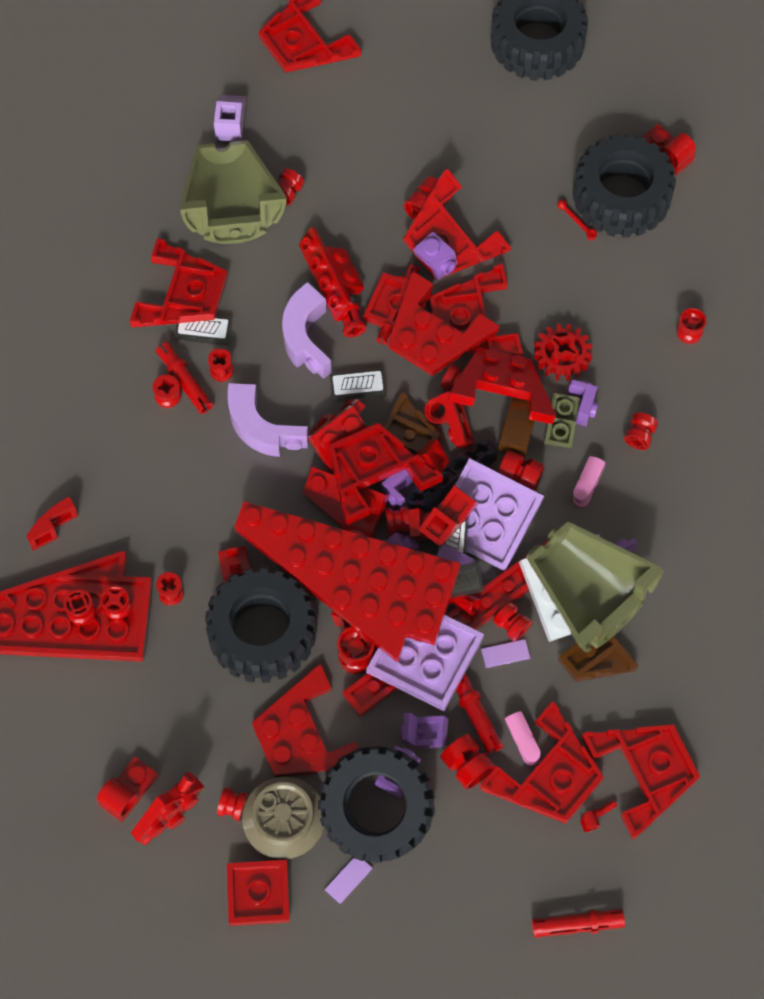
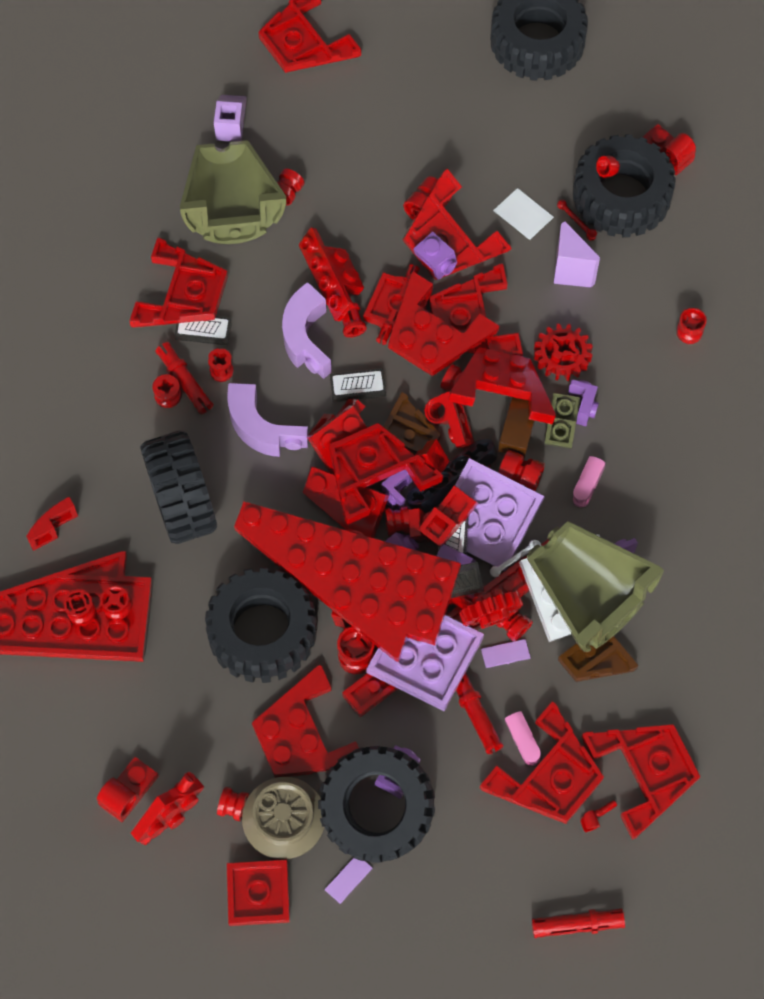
(169, 580): red bush -> none
(179, 487): none -> black tyre
(233, 561): red tile -> none
(424, 731): medium lavender bracket -> none
(467, 761): red wheel -> none
(491, 608): none -> red gear
(495, 571): none -> white hinge
(523, 213): none -> white sticker
(575, 260): none -> lavender slope
(607, 166): none -> red hinge
(641, 429): red wheel -> none

